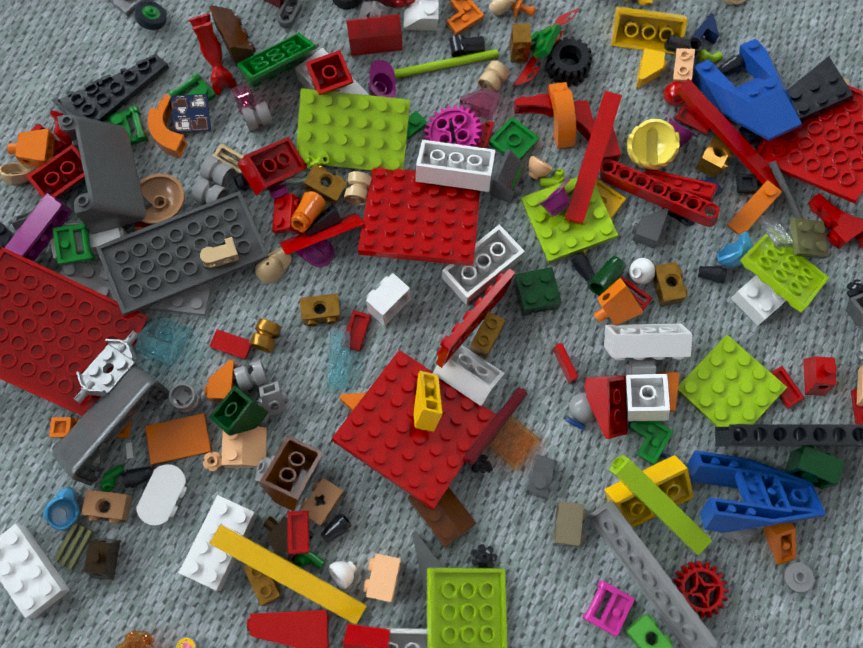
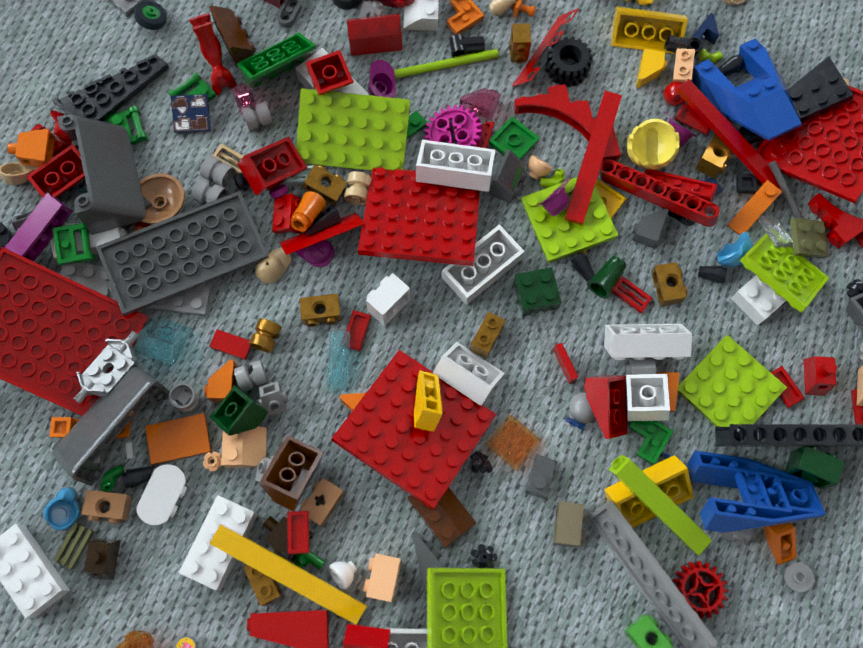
(168, 141): orange arch -> none
(219, 255): tan leg -> none
(321, 160): lime arm -> none
(336, 528): black cone -> none
(473, 318): red plate -> none
(494, 76): tan wheel -> none
(495, 426): dark red axle -> none
(544, 40): green plate -> none
(564, 115): orange arch -> none
(614, 612): dark pink plate -> none
(617, 304): orange torso -> none
(642, 271): white brick -> none

